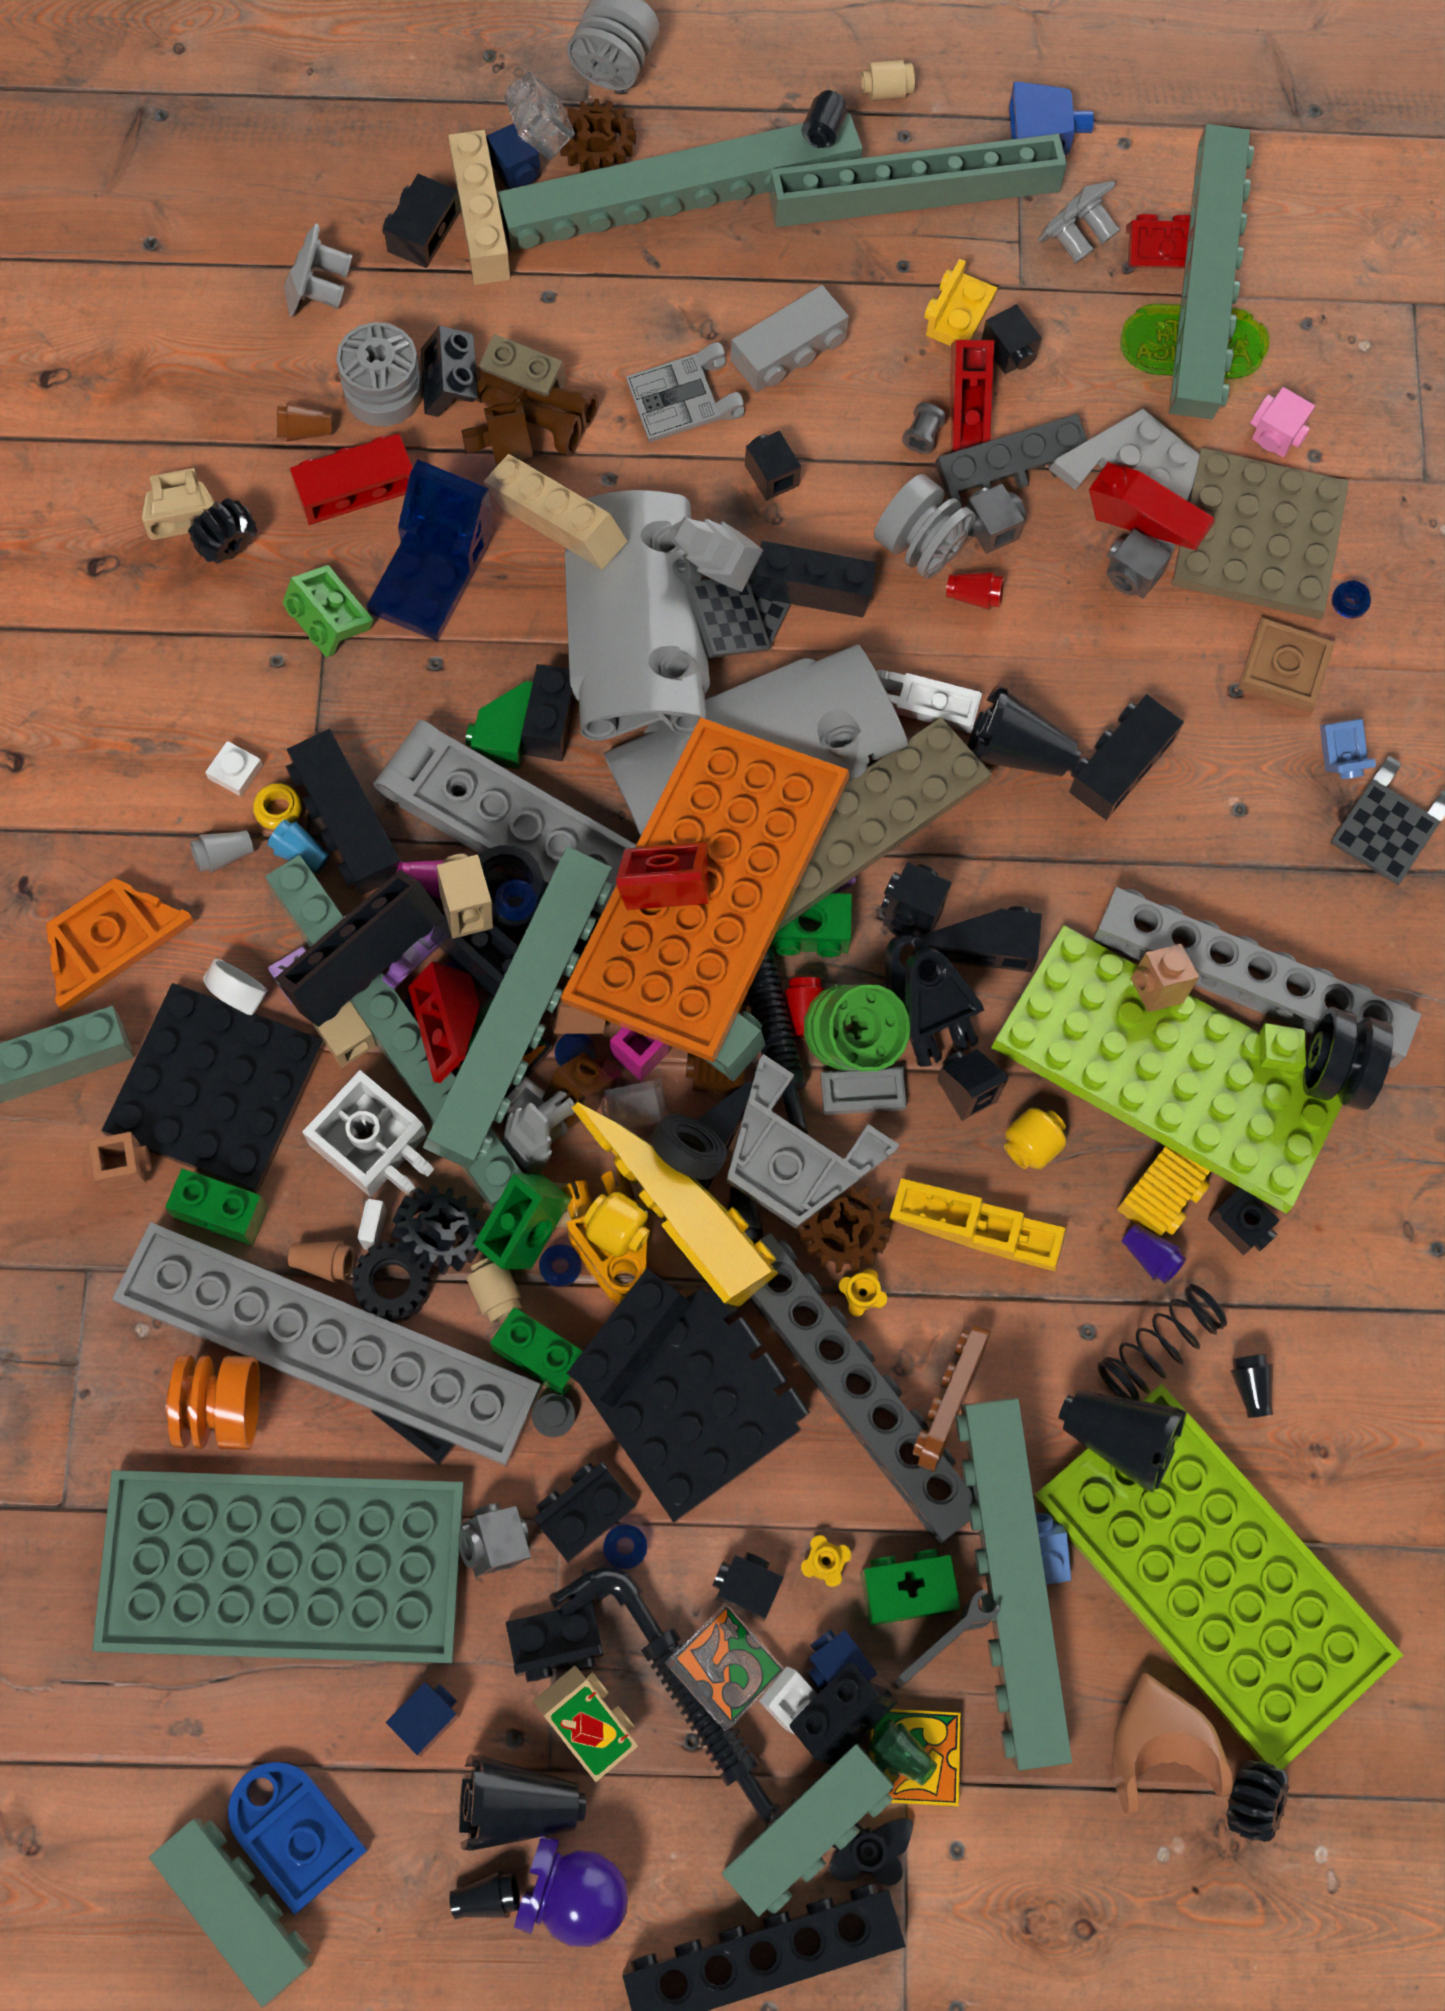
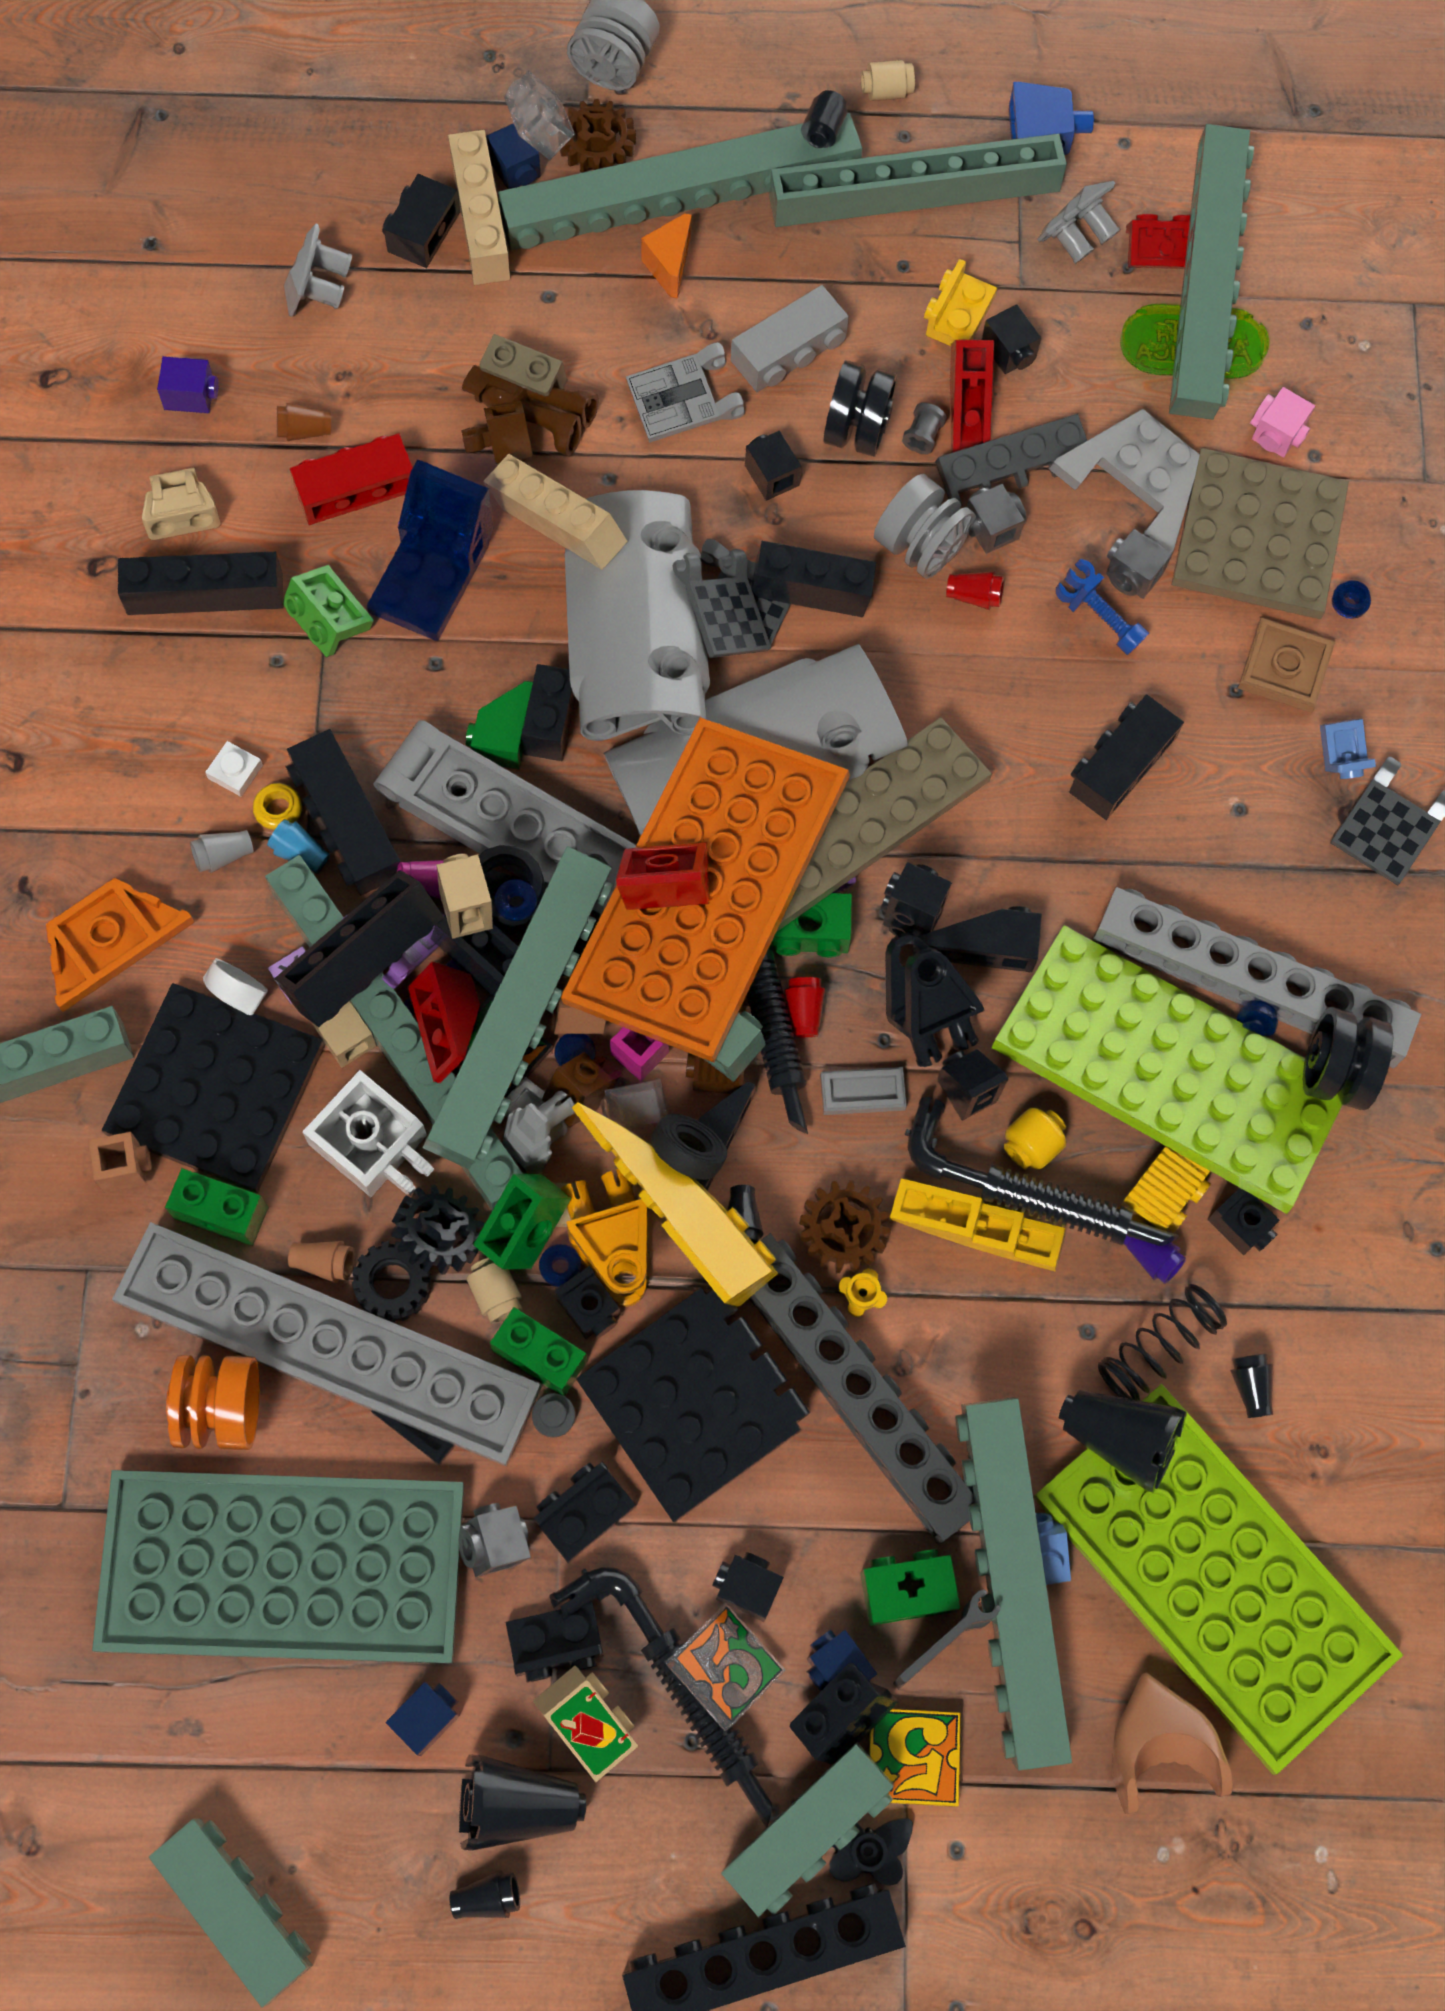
(187, 385): none -> dark purple brick
(200, 583): none -> black brick
(222, 530): black gear -> none
(296, 1836): blue tile -> none
(372, 1223): white tile -> none
(379, 374): light grey wheel -> none
(448, 369): black bracket -> none
(575, 1896): dark purple tile -> none
(588, 1322): none -> black brick
(617, 1224): yellow head -> none
(620, 1560): clear blue plate -> none
(629, 1338): black brick -> none
(666, 252): none -> orange slope
(717, 550): light grey connector -> none
(786, 1166): light grey wing -> none
(787, 1697): white plate -> none
(814, 1567): yellow plate -> none
(860, 408): none -> black wheel
(878, 1029): bright green wheel -> none
(902, 1752): clear green cone -> none
(932, 699): white hinge -> none
(943, 1410): dark orange plate -> none
(1021, 737): black cone -> none
(1024, 1192): none -> black piece
(1085, 591): none -> blue bar
(1140, 503): red slope -> none
(1164, 977): nougat brick -> none
(1257, 1801): black gear -> none
(1259, 1018): none -> clear blue plate
(1282, 1048): lime plate -> none

